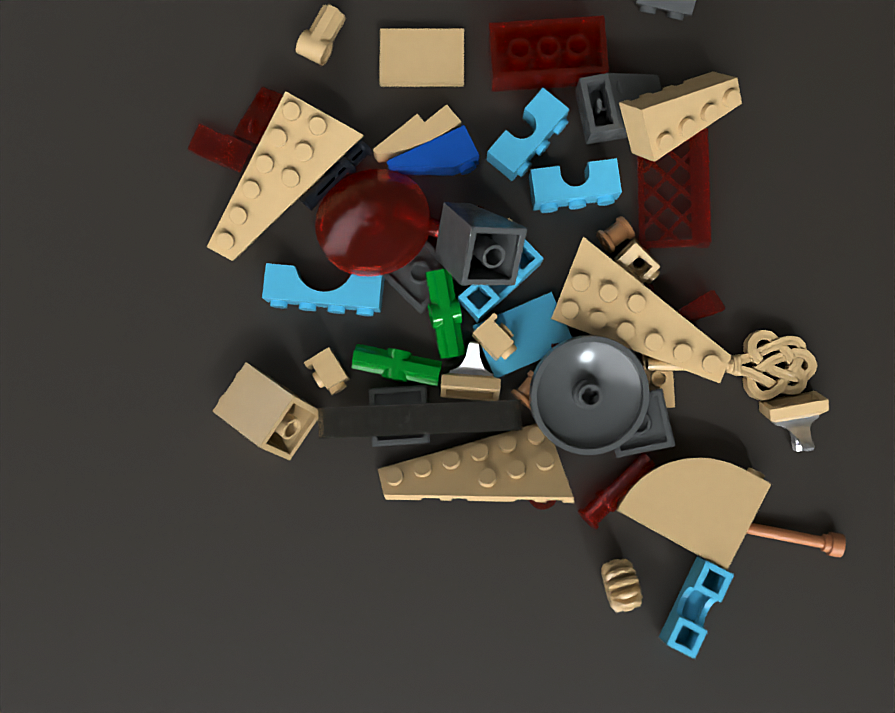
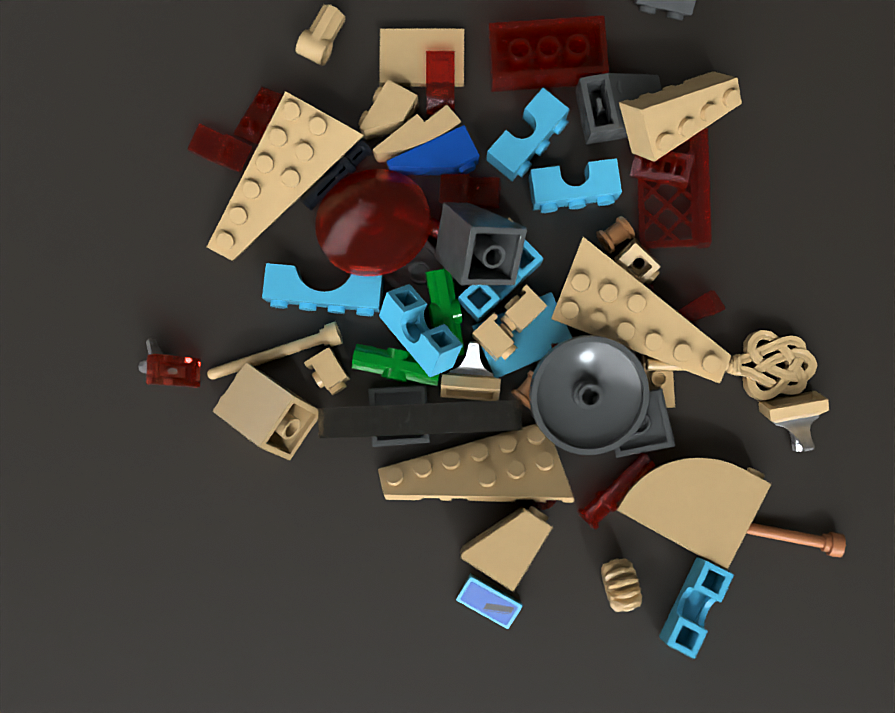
(169, 369): none -> clear red piece
(328, 335): none -> tan piece
(390, 110): none -> tan slope
(404, 316): none -> medium azure arch
(440, 80): none -> clear red slope
(468, 189): none -> clear red slope
(489, 601): none -> slope
(508, 546): none -> tan slope
(522, 310): none -> tan brick
(668, 179): none -> clear red slope

